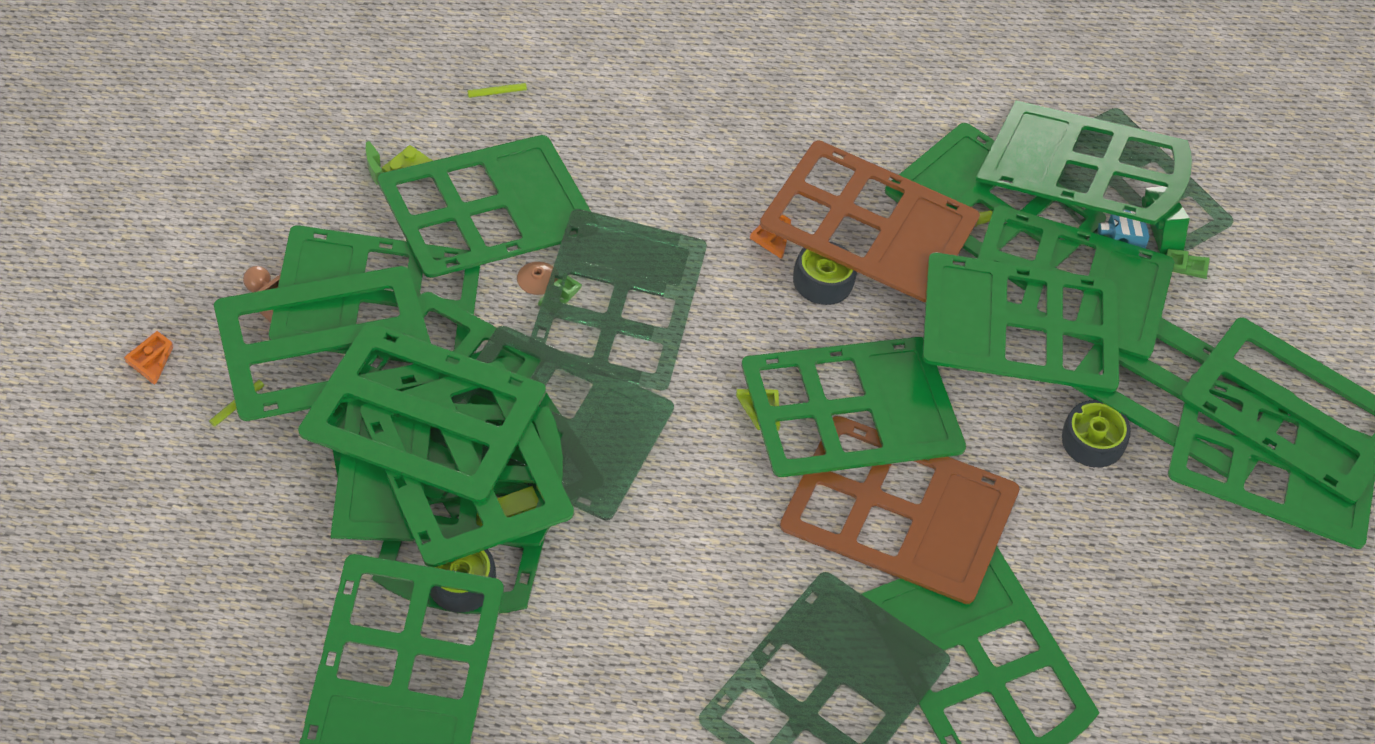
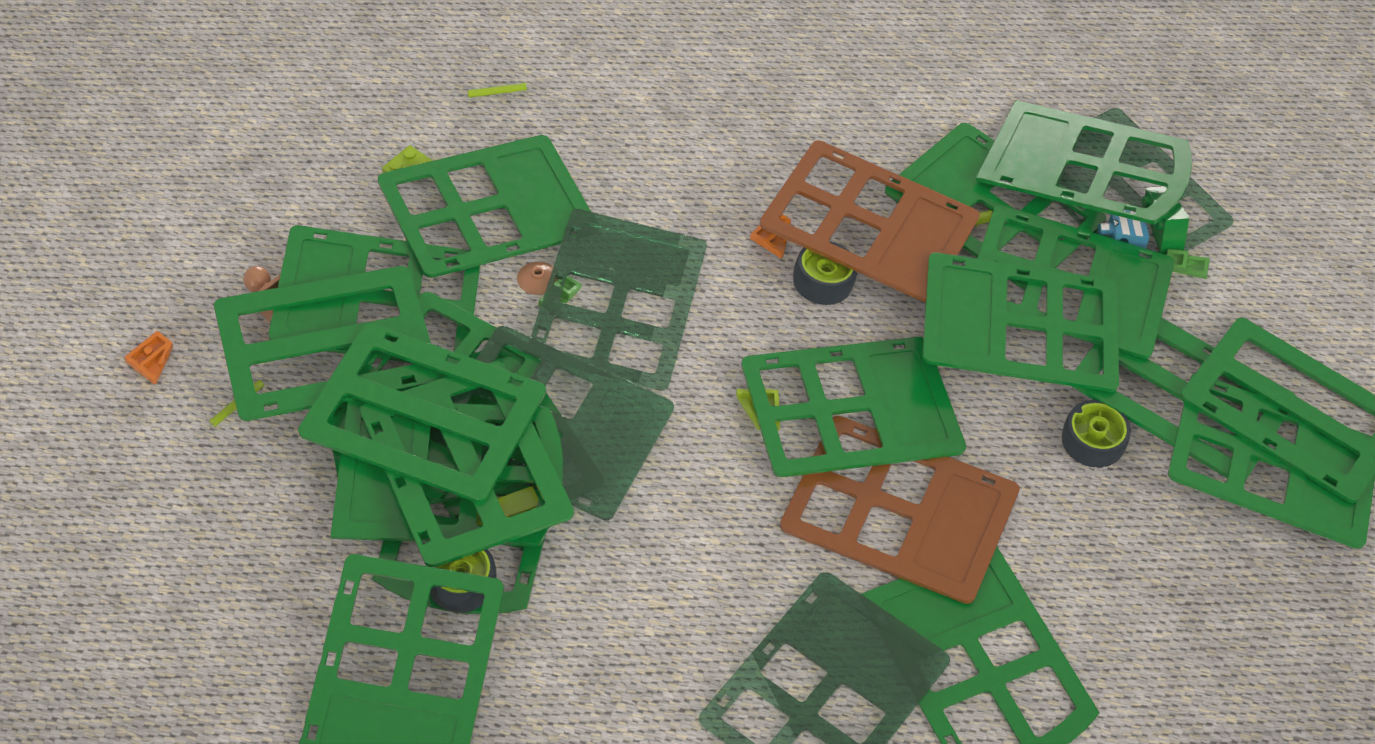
(373, 161): bright green slope -> none

